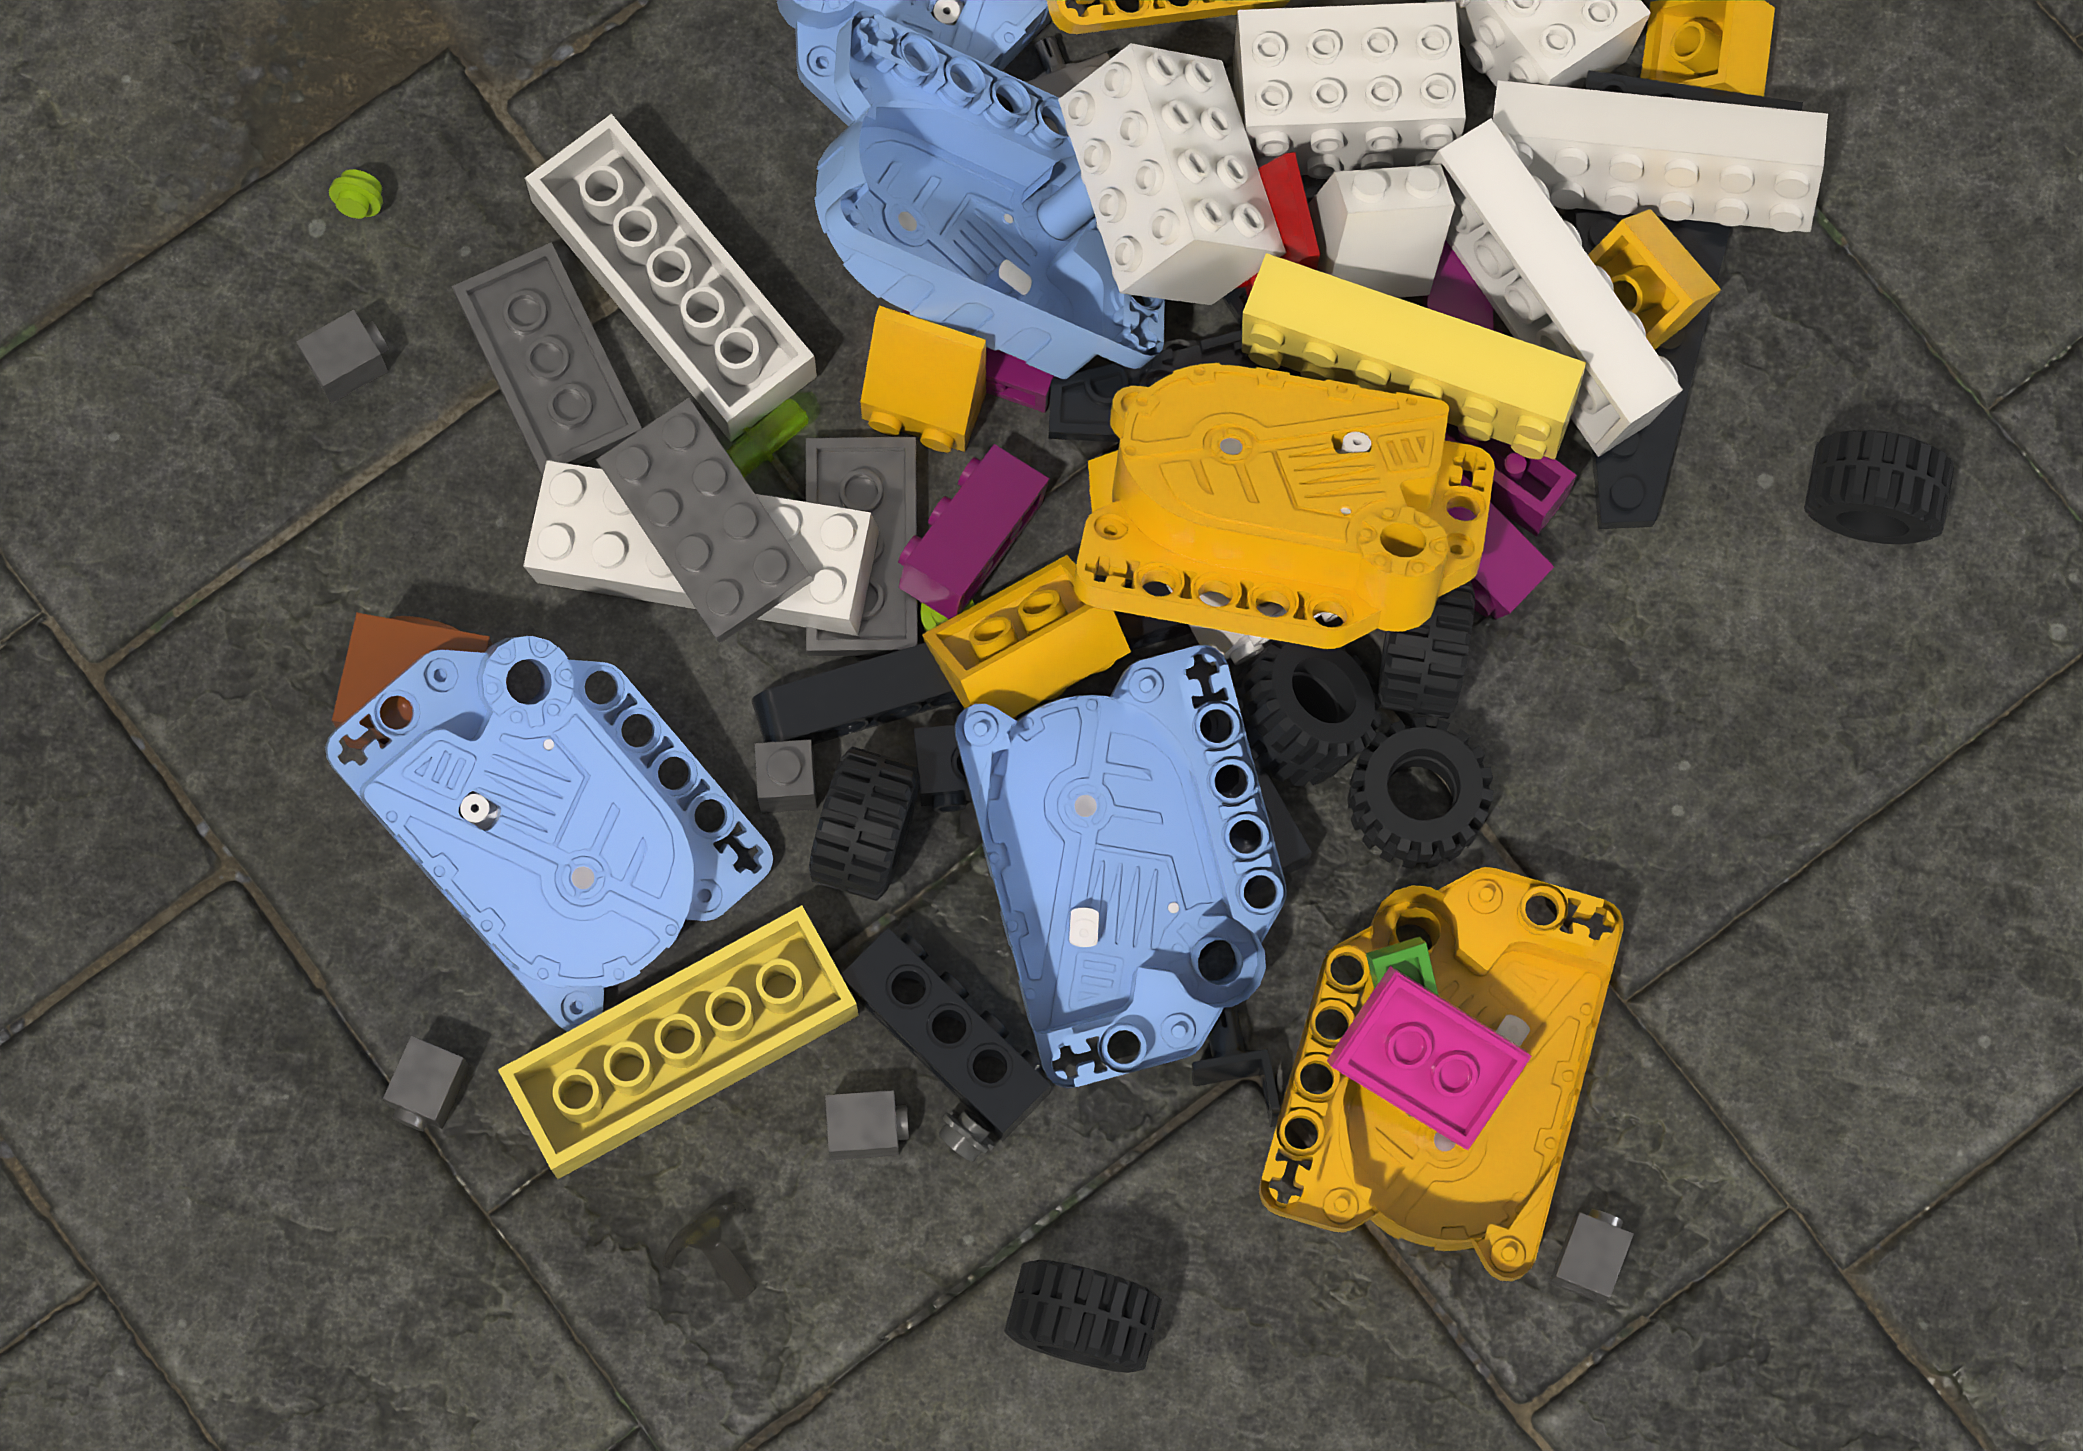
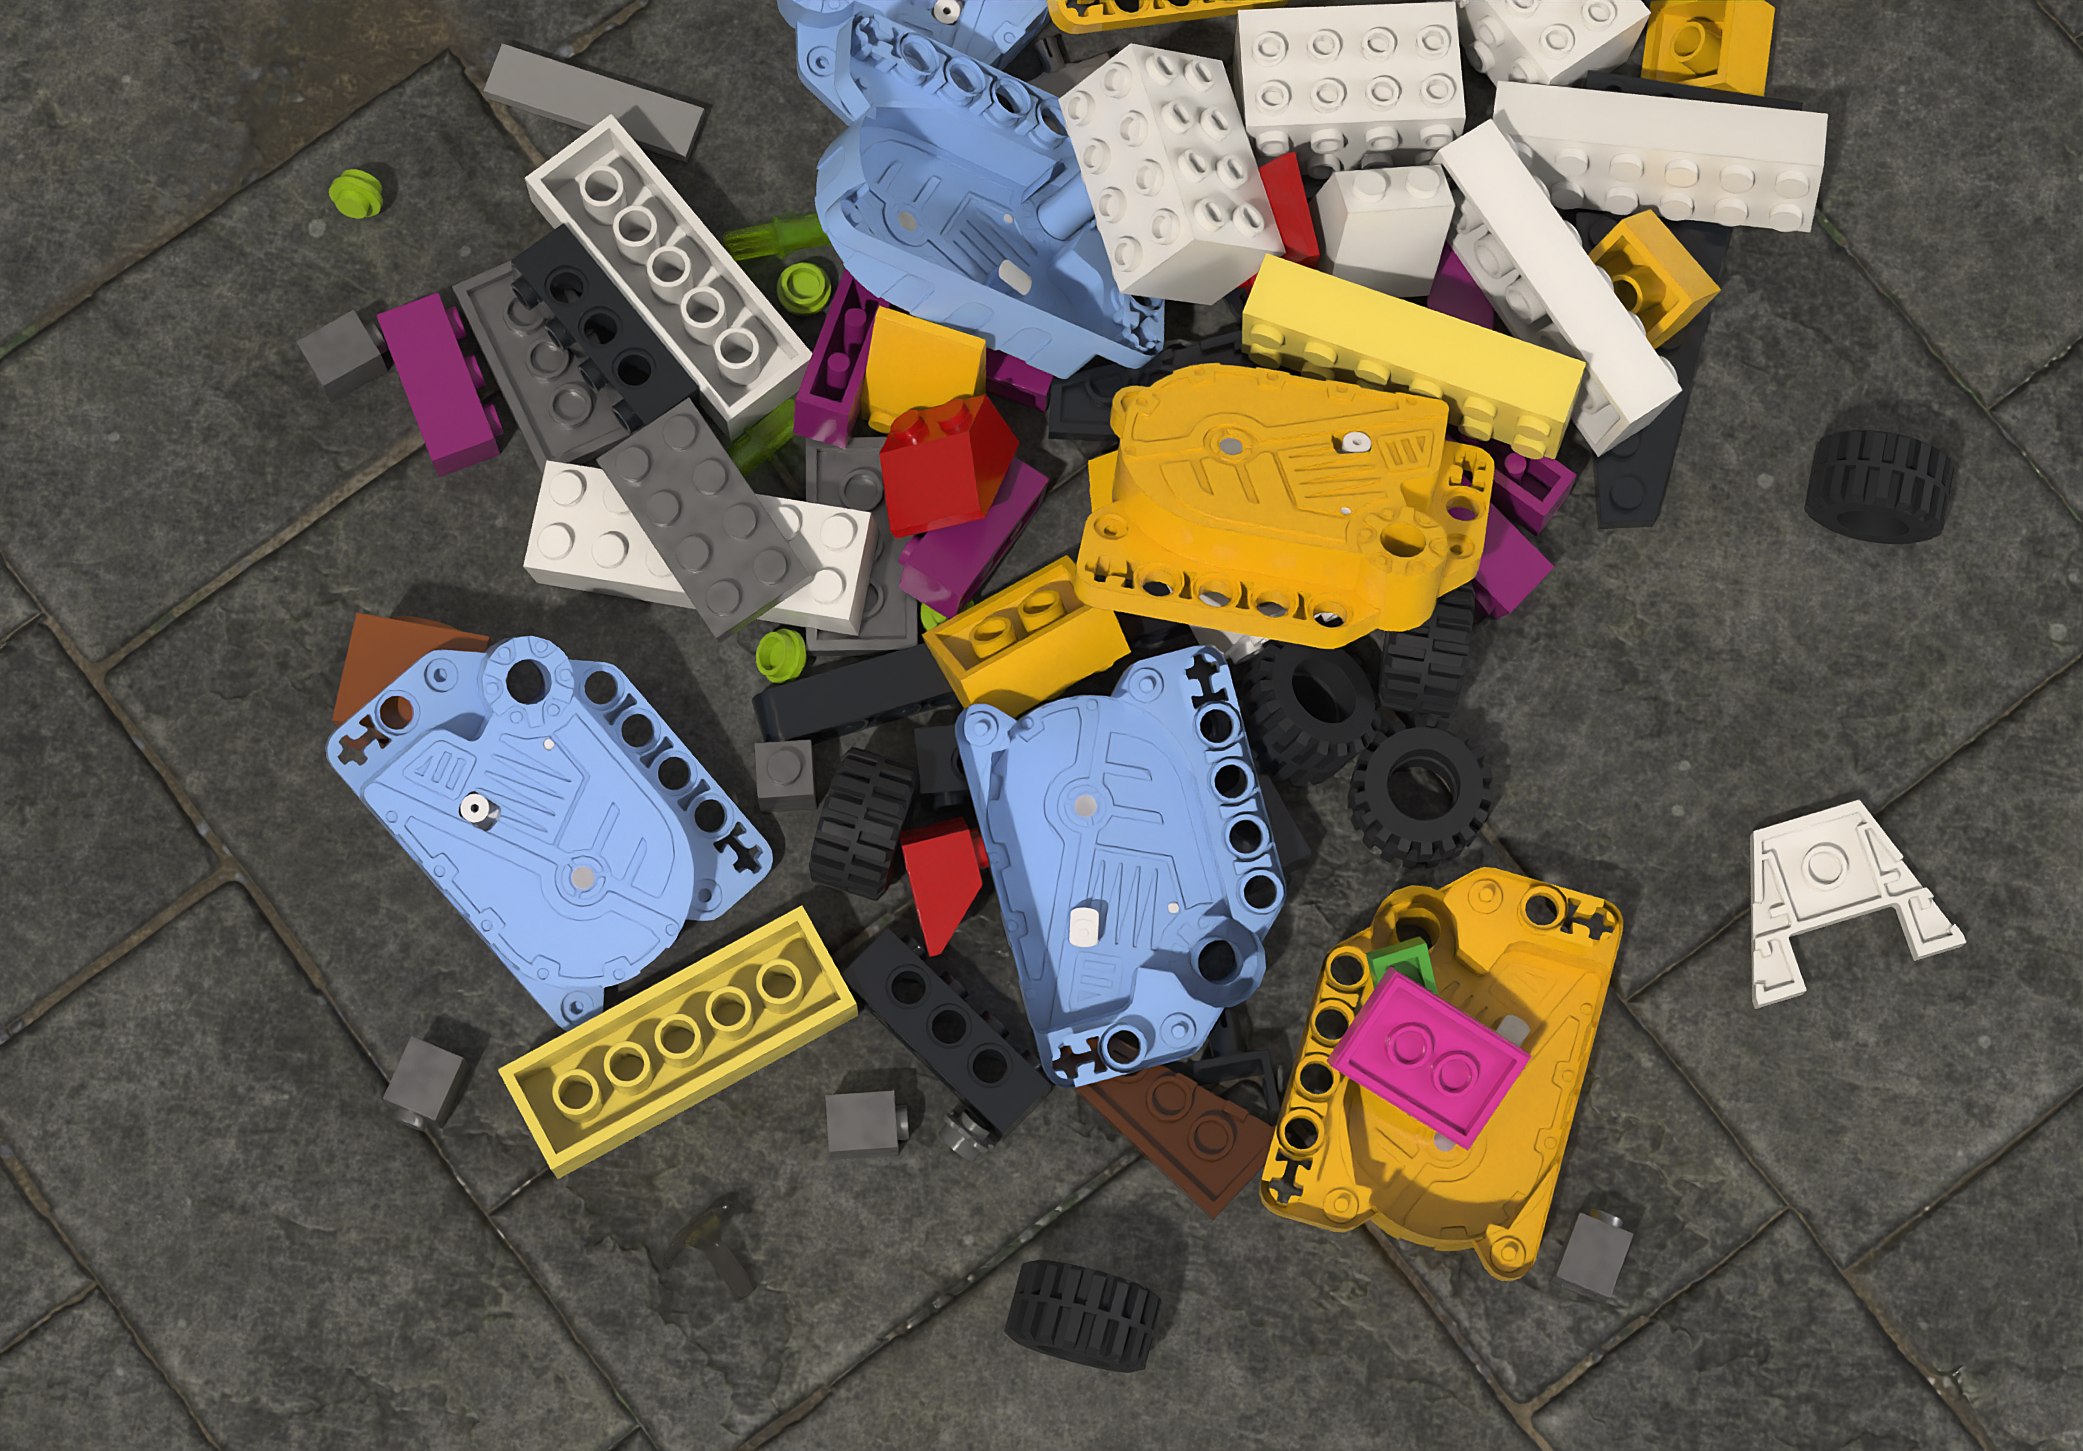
(441, 383): none -> magenta brick
(563, 263): none -> black brick
(588, 98): none -> light grey tile
(775, 237): none -> clear neon green axle
(781, 656): none -> lime plate
(804, 289): none -> lime plate
(836, 372): none -> magenta brick
(943, 875): none -> red slope
(944, 465): none -> red slope
(1182, 1129): none -> reddish brown wing
(1823, 874): none -> white wing

